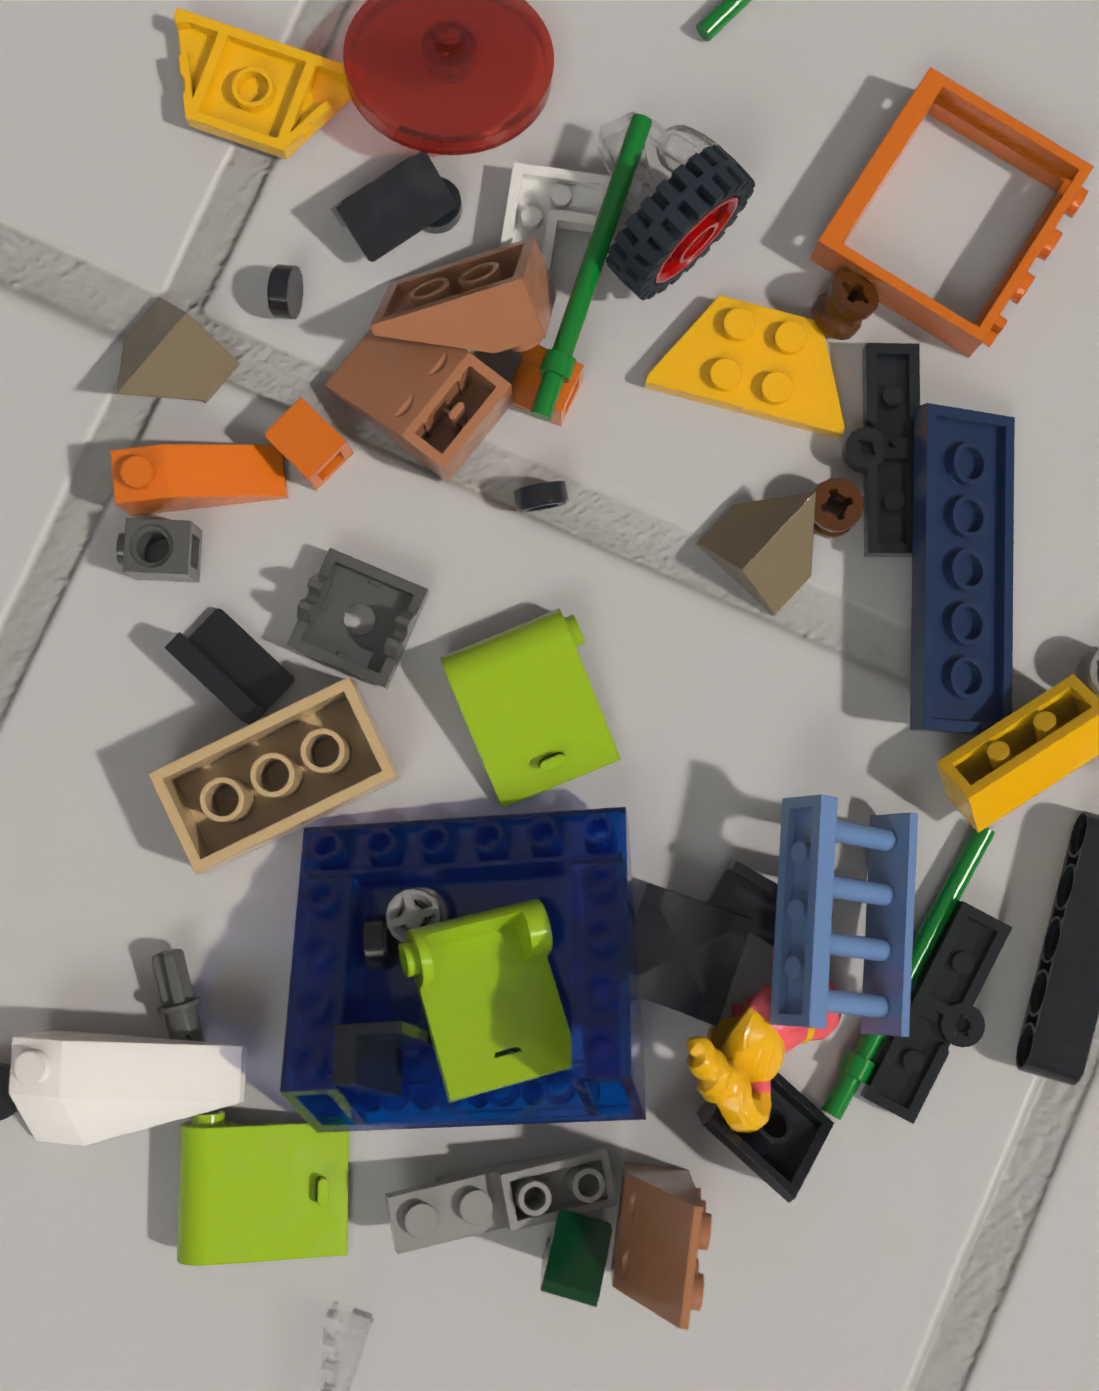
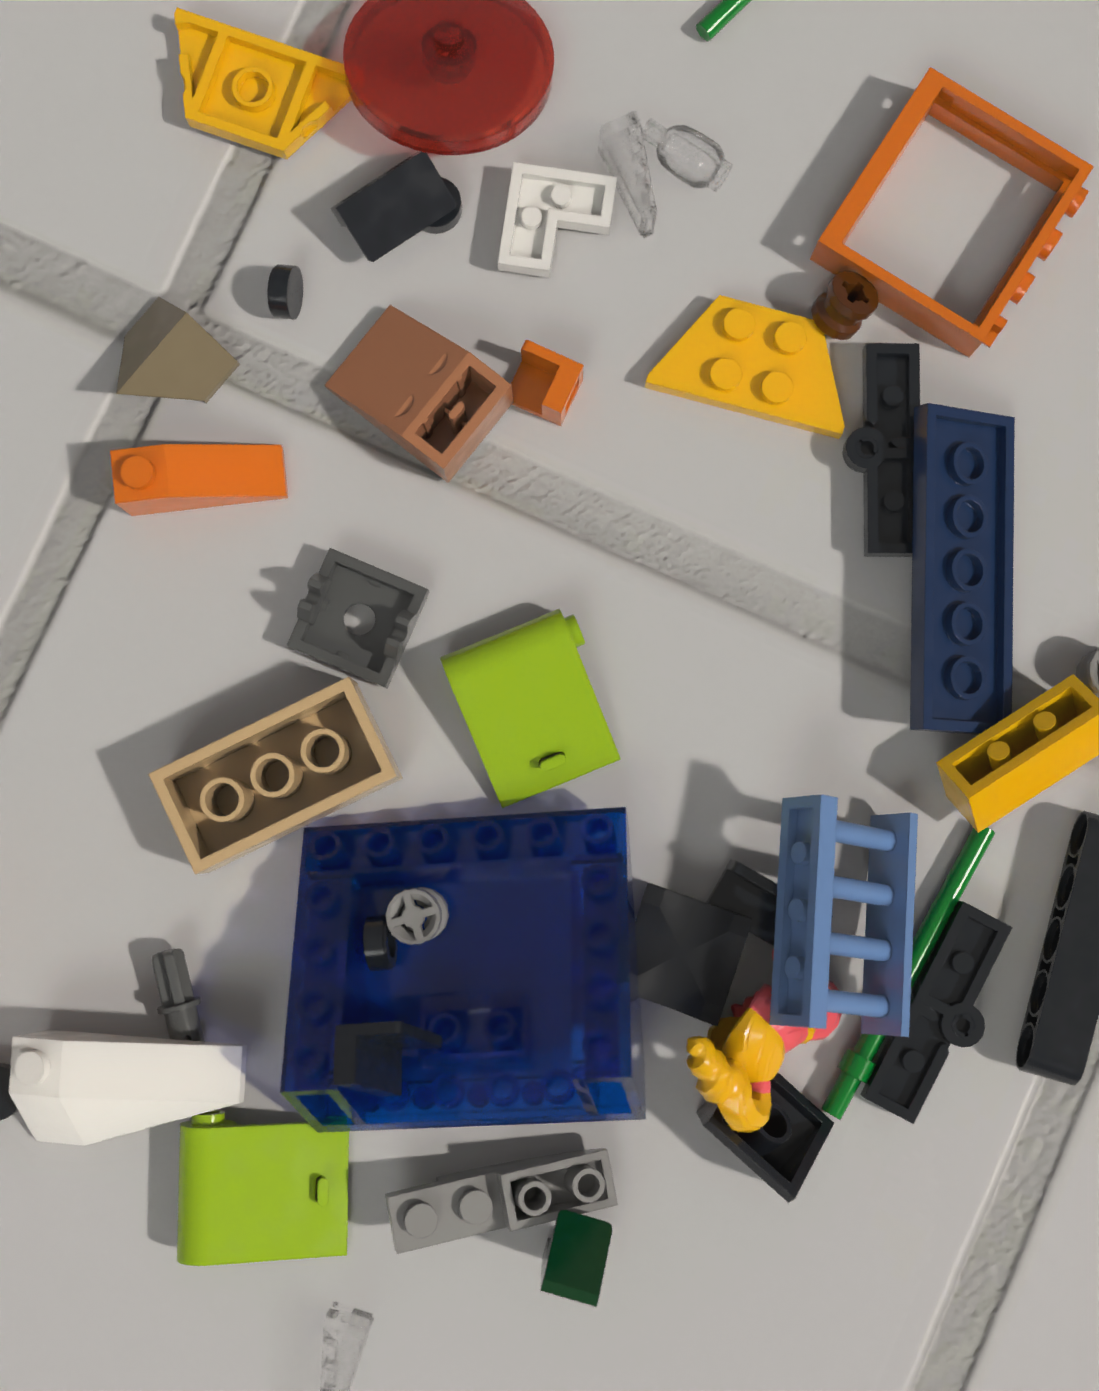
(183, 555): dark grey brick -> none
(232, 666): black panel -> none
(309, 443): orange panel -> none
(474, 303): nougat slope -> none
(489, 992): lime door -> none
(541, 496): black tile -> none
(559, 361): green bar -> none
(659, 1239): nougat slope -> none
(680, 221): black wheel -> none
(766, 546): dark tan slope -> none
(828, 511): reddish brown wheel -> none

